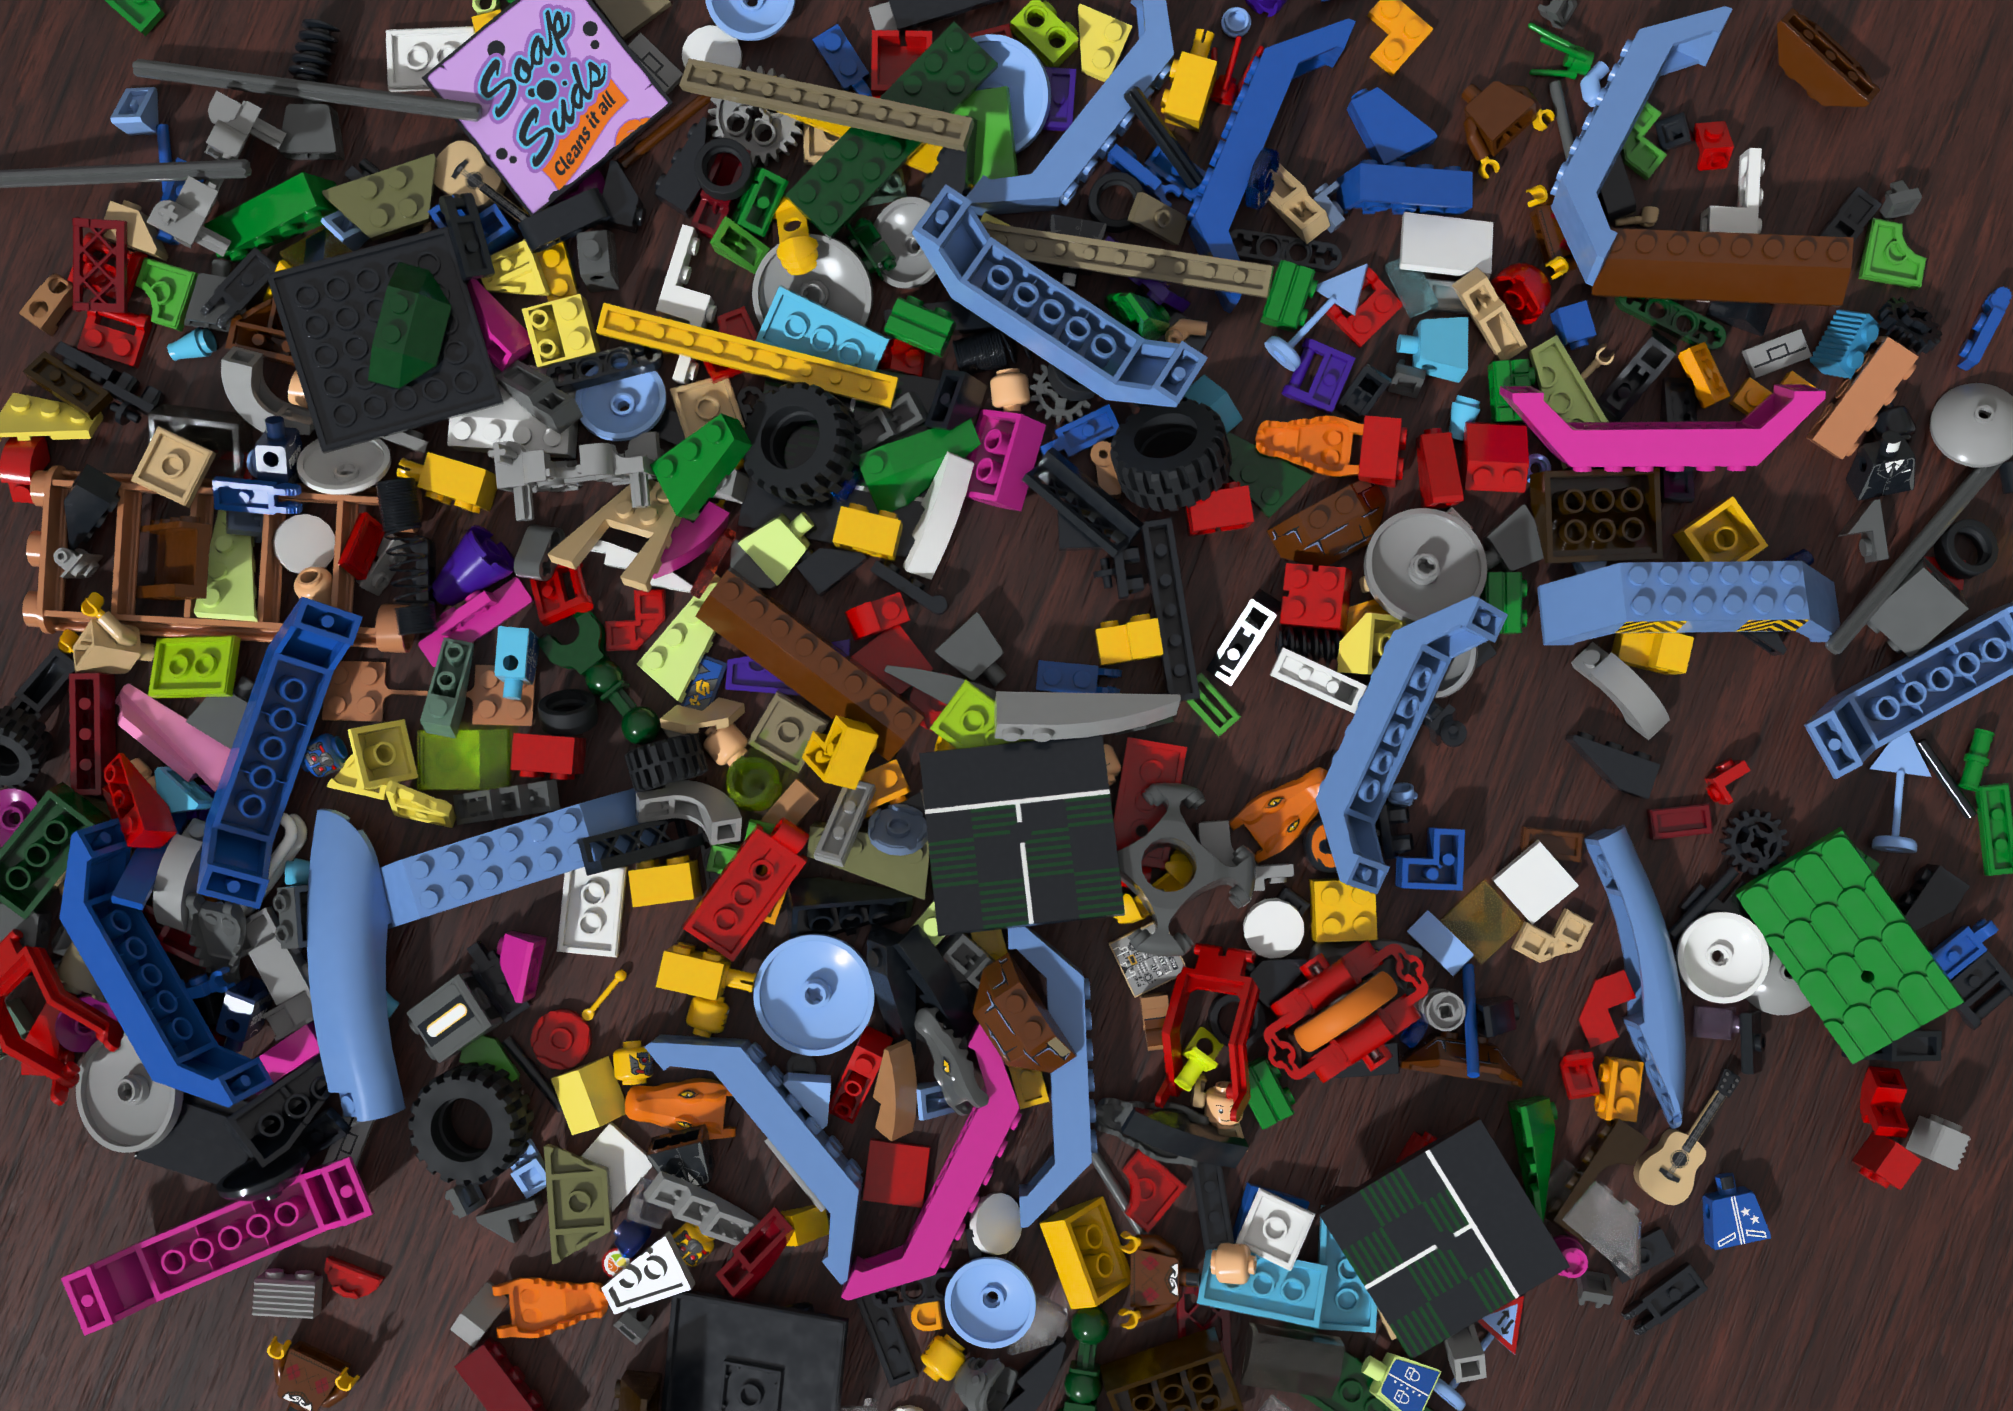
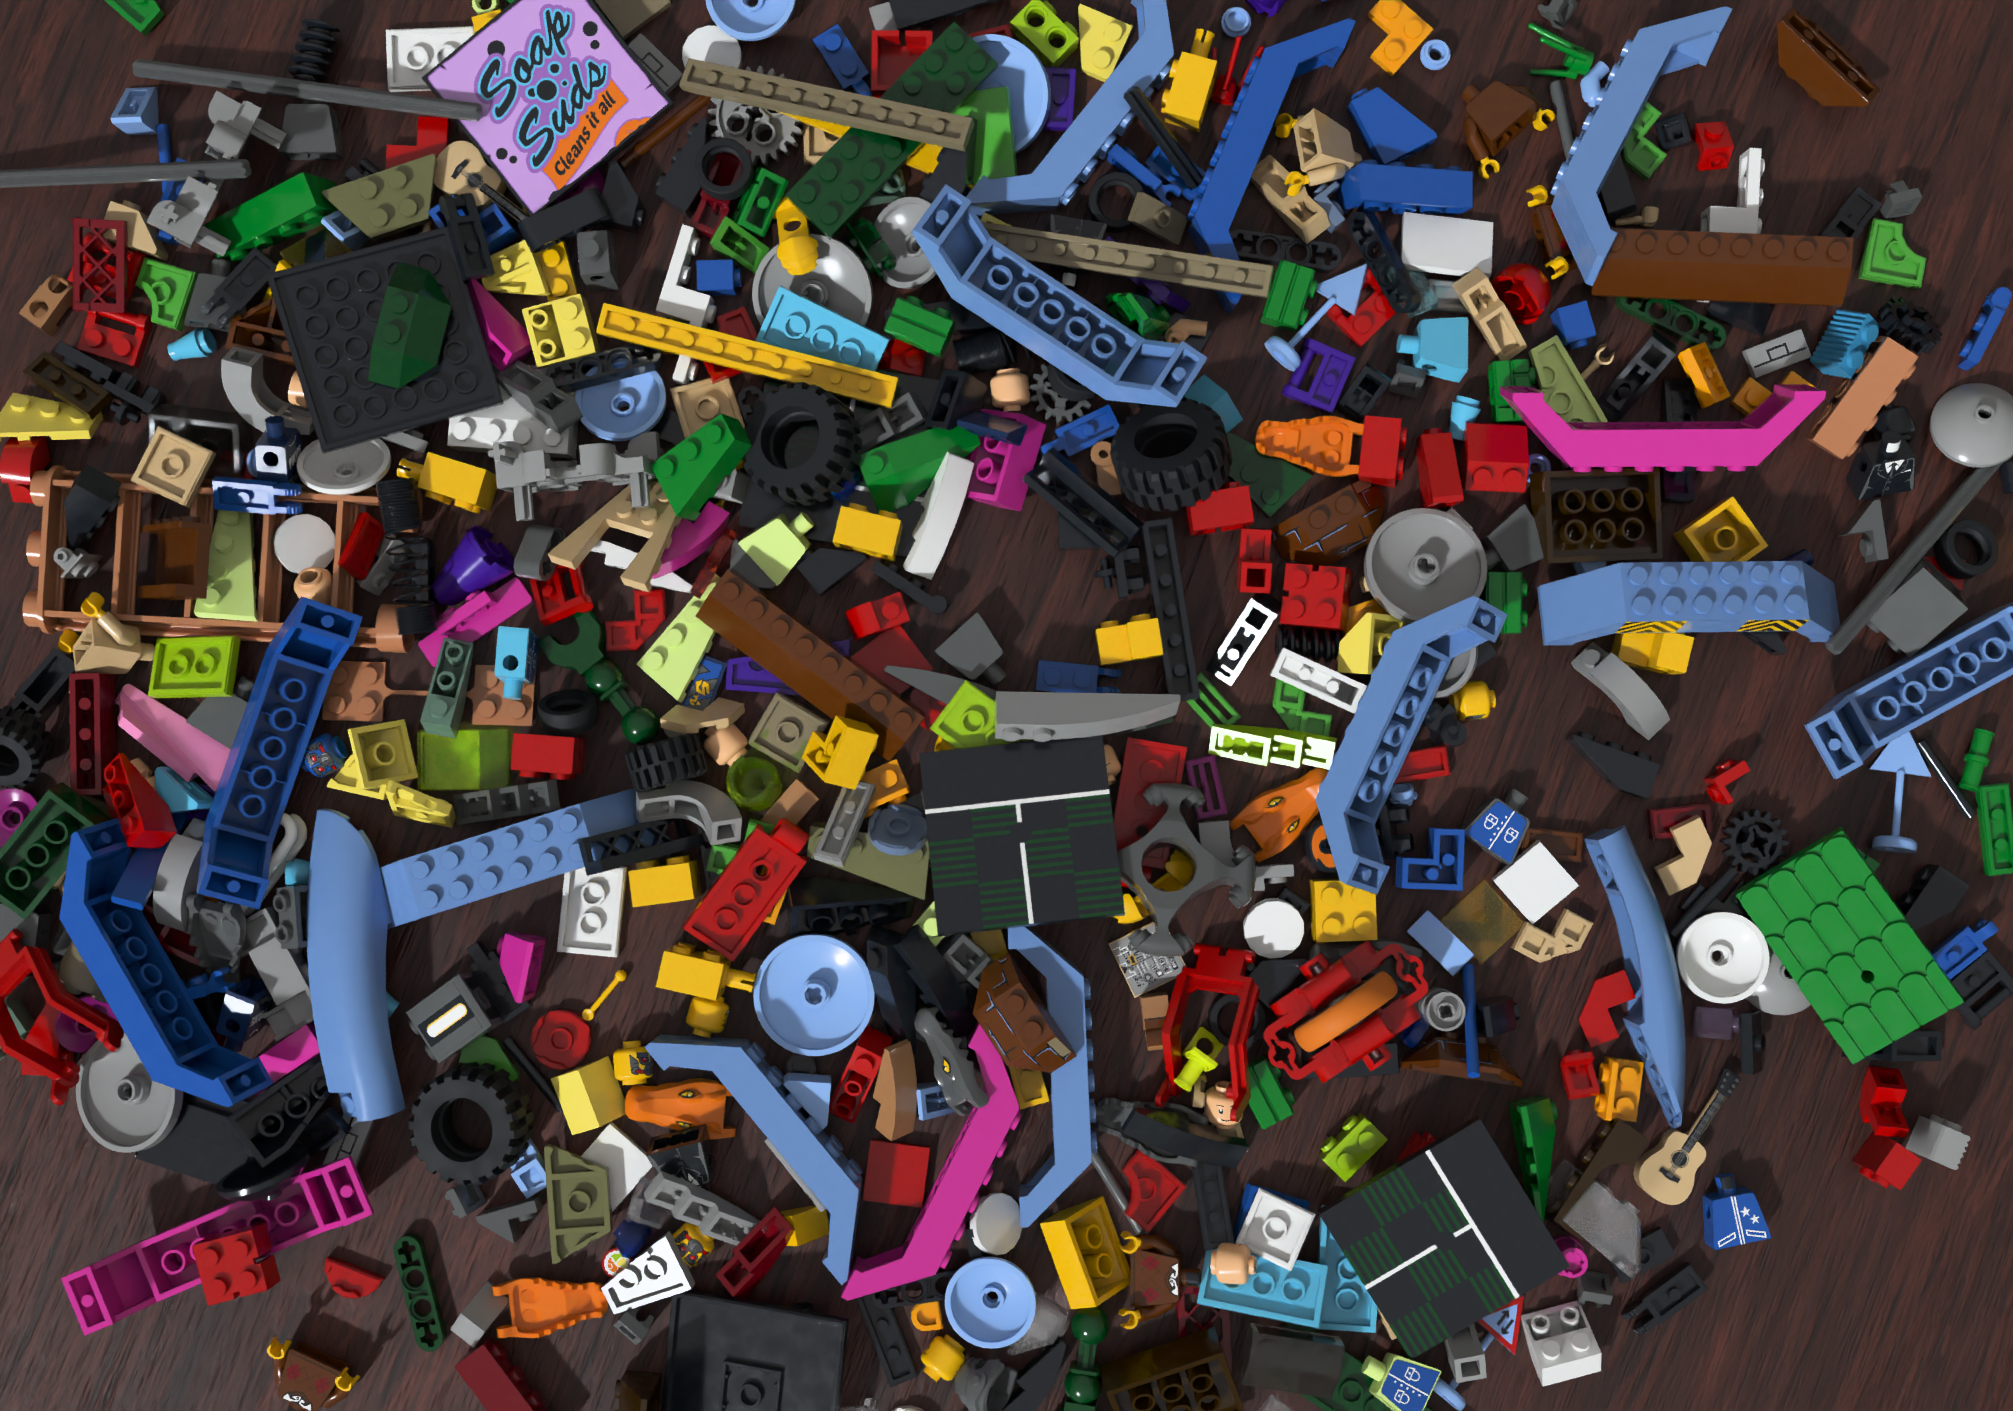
(230, 1265): none -> red piece
(245, 524): sand blue bracket -> none
(287, 1294): light grey brick -> none
(416, 1292): none -> dark green beam
(432, 137): none -> red tile
(718, 277): none -> blue brick
(993, 427): none -> dark blue slope
(1217, 784): none -> magenta tile
(1254, 562): none -> red brick
(1260, 181): clear blue tile -> none
(1272, 745): none -> lime slope
(1289, 703): none -> bright green tile
(1322, 148): none -> tan torso
(1351, 1146): none -> lime bracket
(1380, 265): none -> black beam
(1424, 764): none -> red tile
(1435, 46): none -> light blue plate
(1473, 701): none -> yellow head
(1498, 826): none -> torso
(1561, 1343): none -> white slope
(1685, 868): none -> tan tile

